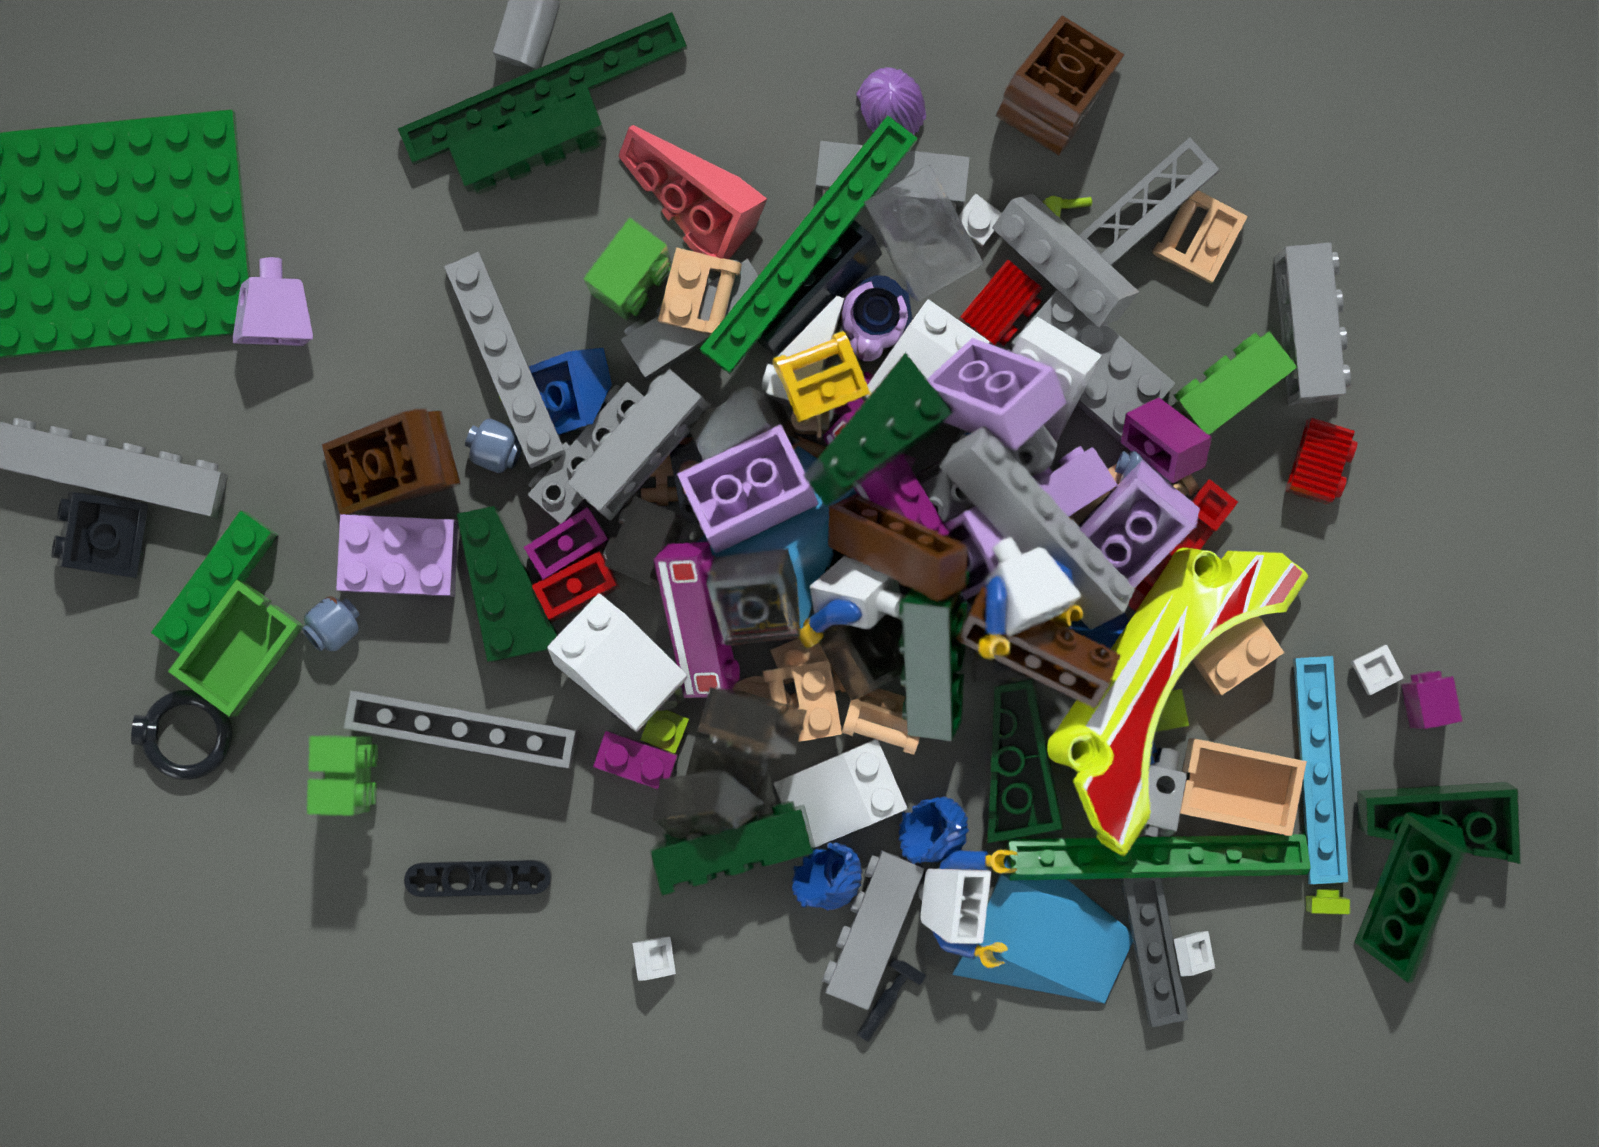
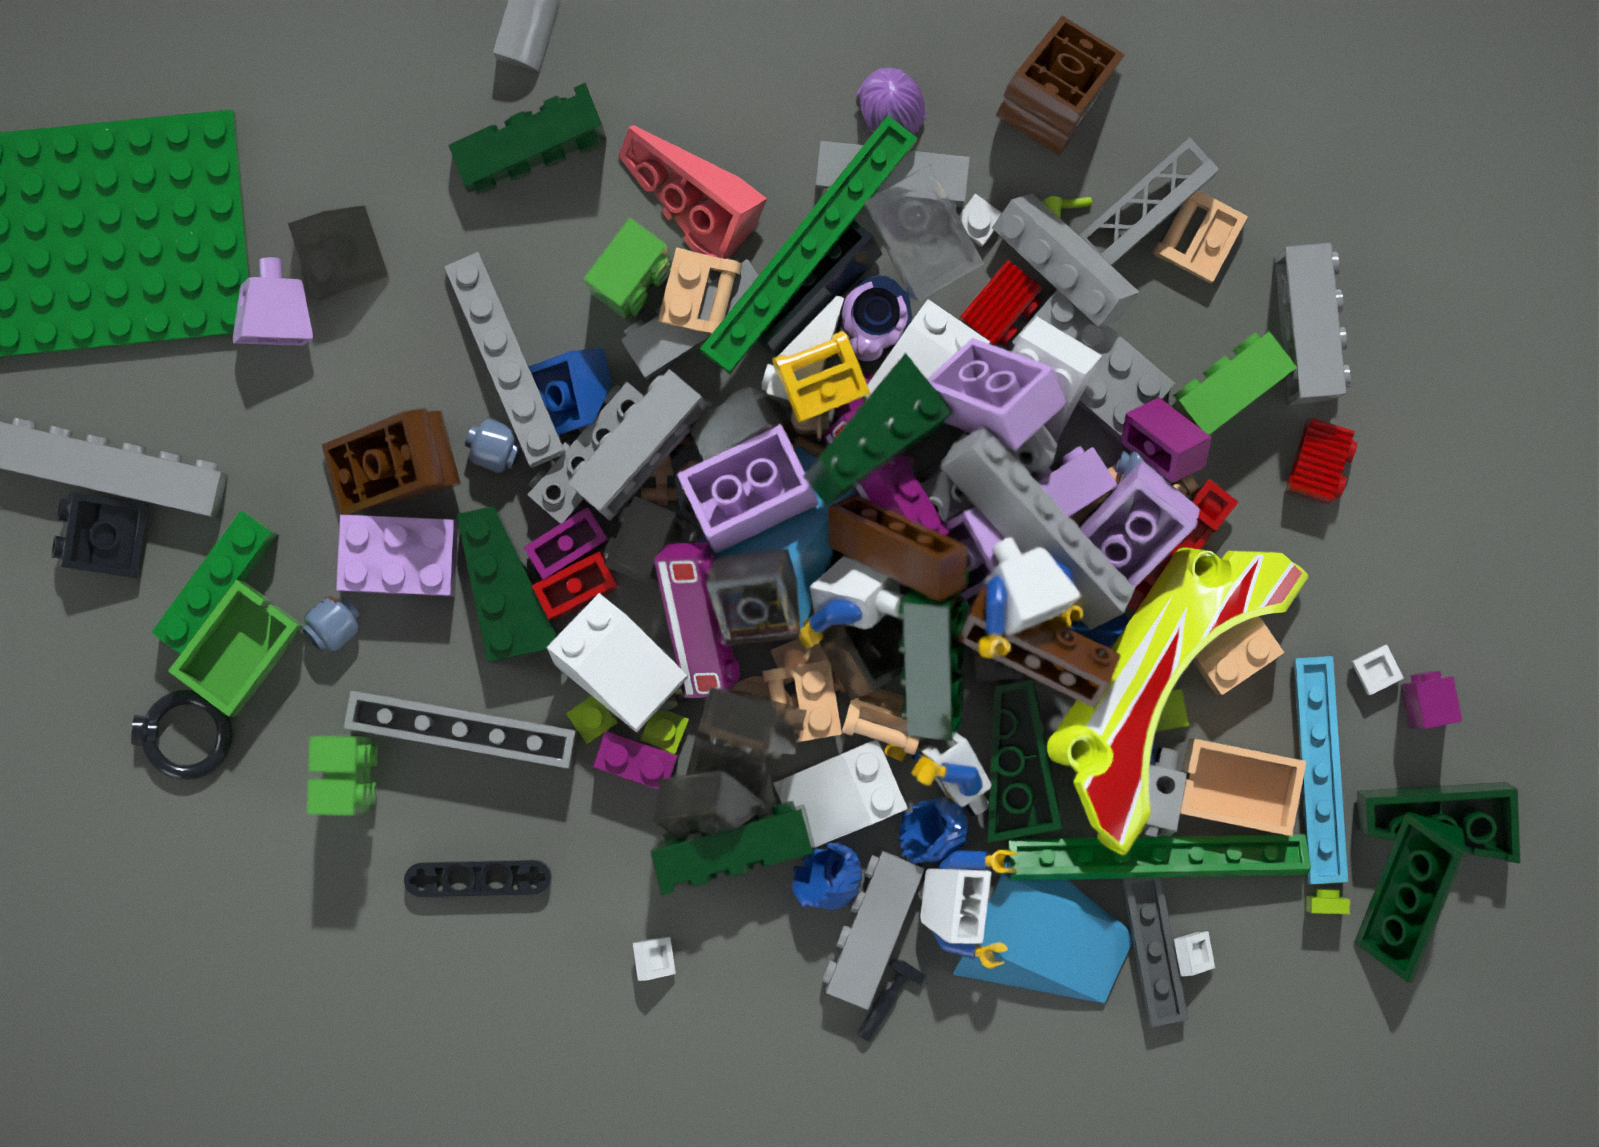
(338, 250): none -> clear smoke slope
(526, 93): dark green plate -> none
(591, 719): none -> lime plate
(952, 767): none -> torso

